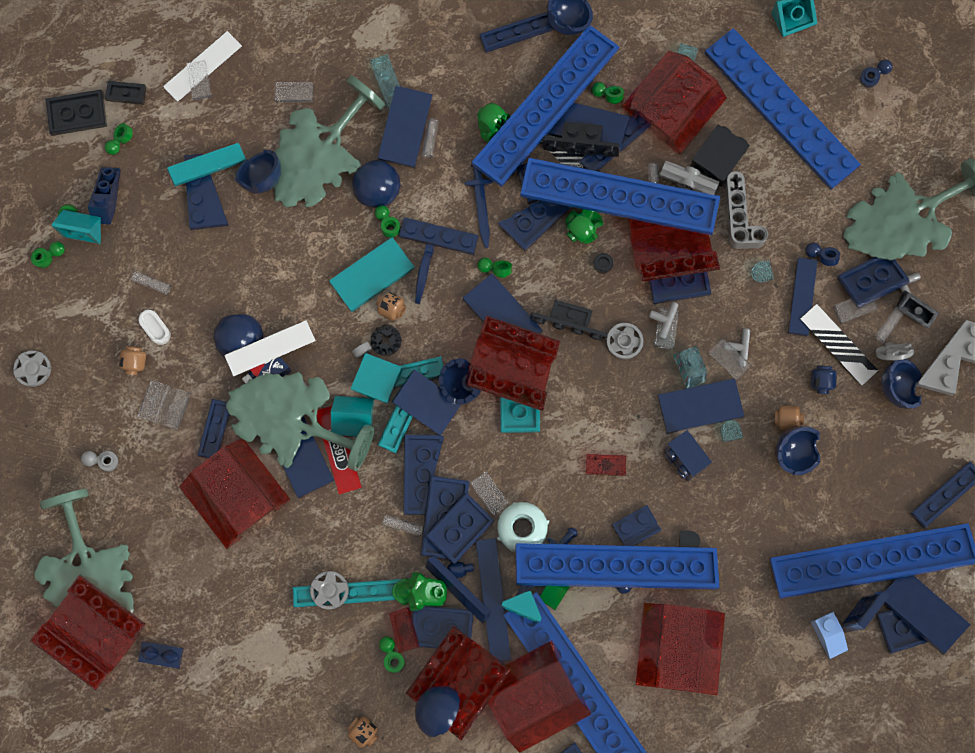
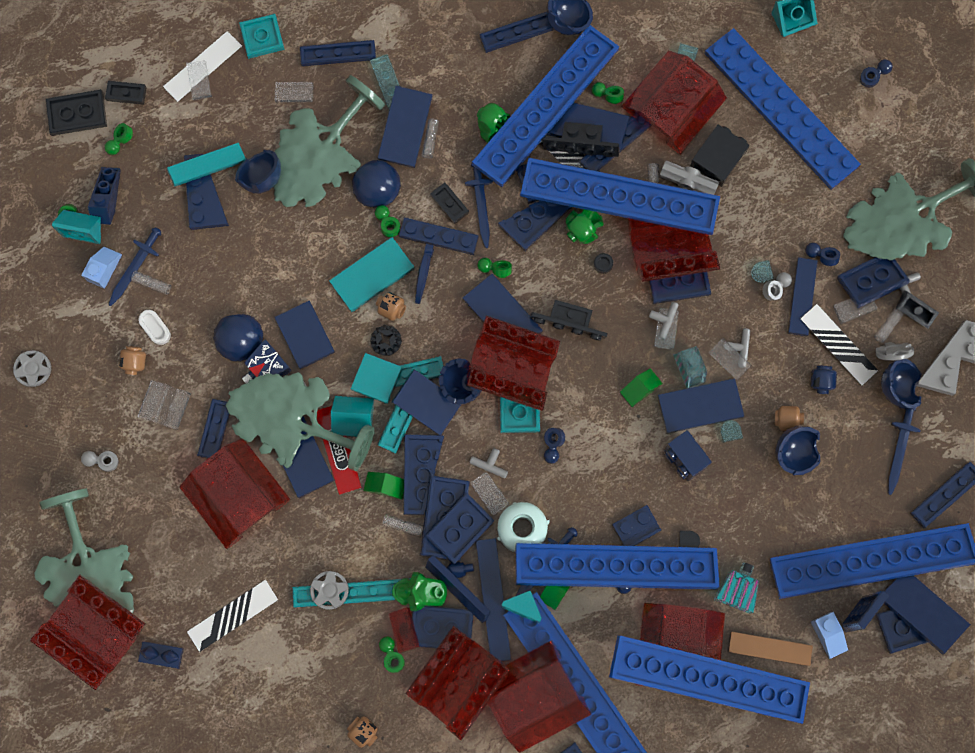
(55, 249): green plate -> none
(101, 267): none -> light blue slope
(145, 248): none -> dark blue sword
(232, 615): none -> white sticker
(261, 36): none -> teal tile
(269, 348): white sticker -> none
(304, 334): none -> dark blue tile
(337, 53): none -> dark blue tile
(362, 349): light grey tile -> none
(384, 485): none -> green slope
(437, 710): dark blue cylinder -> none
(449, 203): none -> black plate
(489, 465): none -> light grey piece
(552, 455): none -> dark blue plate
(606, 465): clear red tile -> none
(625, 341): light grey wheel -> none
(640, 387): none -> green slope
(709, 679): none -> blue plate
(739, 589): none -> torso
(740, 210): light grey beam -> none
(770, 648): none -> medium nougat tile
(774, 289): none -> light grey plate
(905, 429): none -> dark blue sword

